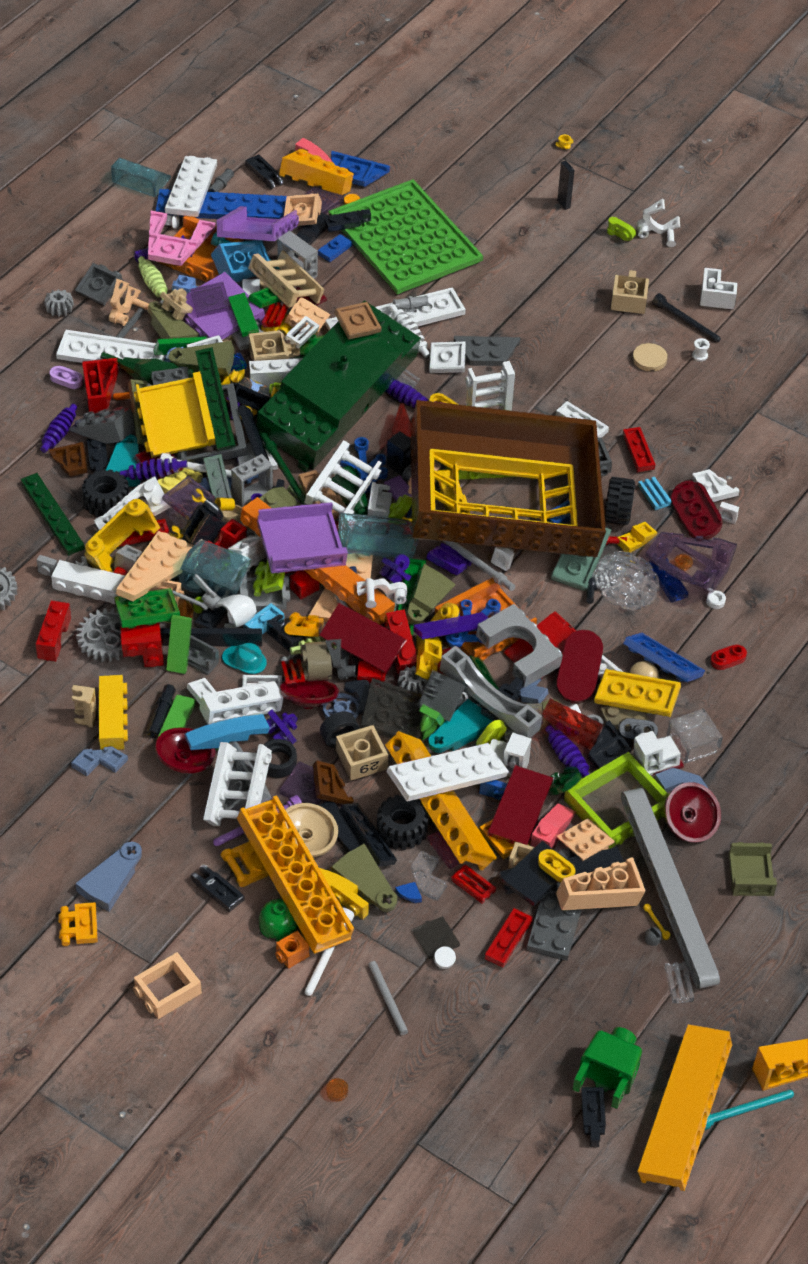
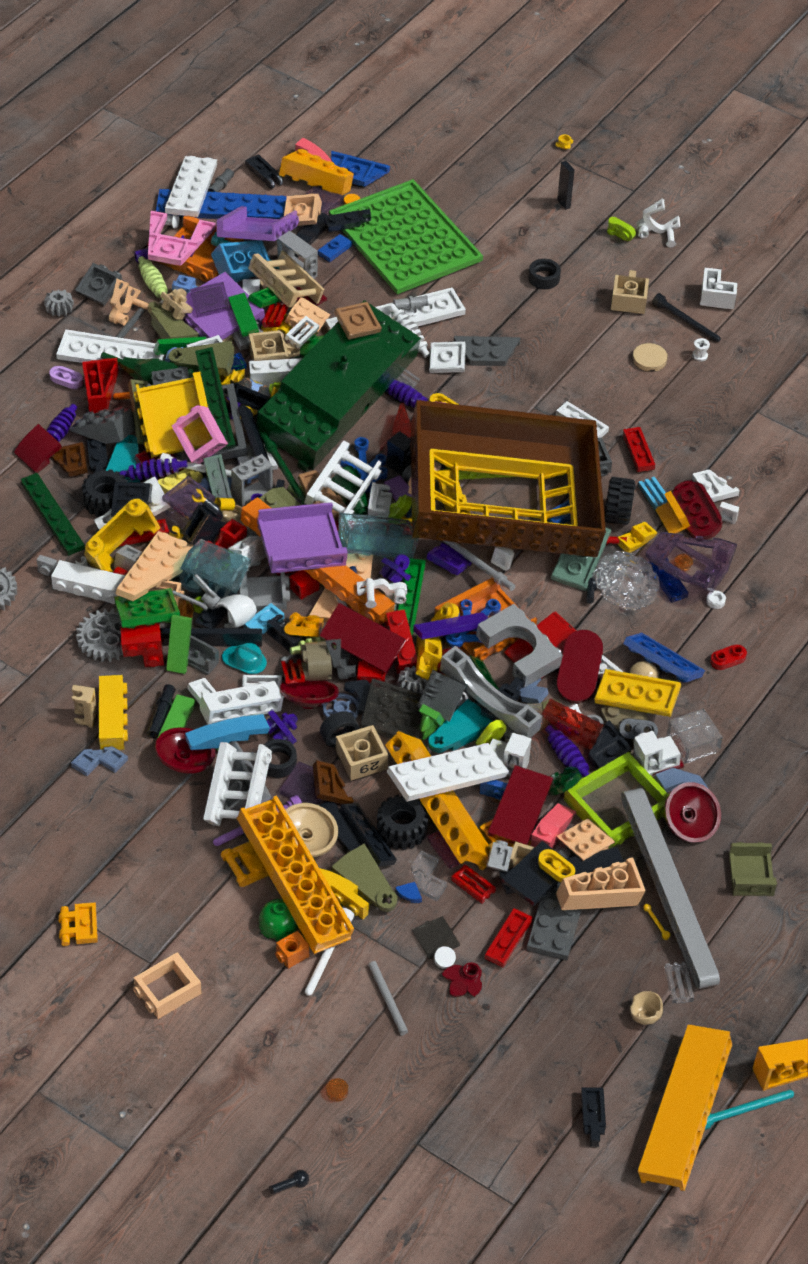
(37, 448): none -> dark red slope
(49, 638): red arch -> none
(111, 877): sand blue piece -> none
(128, 491): none -> black wing
(138, 177): clear light blue slope -> none
(209, 448): none -> bright pink window
(218, 888): black hinge -> none
(266, 580): lime plate -> none
(299, 1179): none -> black bar
(427, 593): olive piece -> none
(462, 981): none -> dark red plate
(499, 855): none -> light grey bracket
(505, 388): white fence -> none
(544, 265): none -> black tyre
(610, 1063): green piece -> none
(646, 1008): none -> tan hair
(650, 936): dark grey hinge -> none
(672, 515): none -> light orange panel

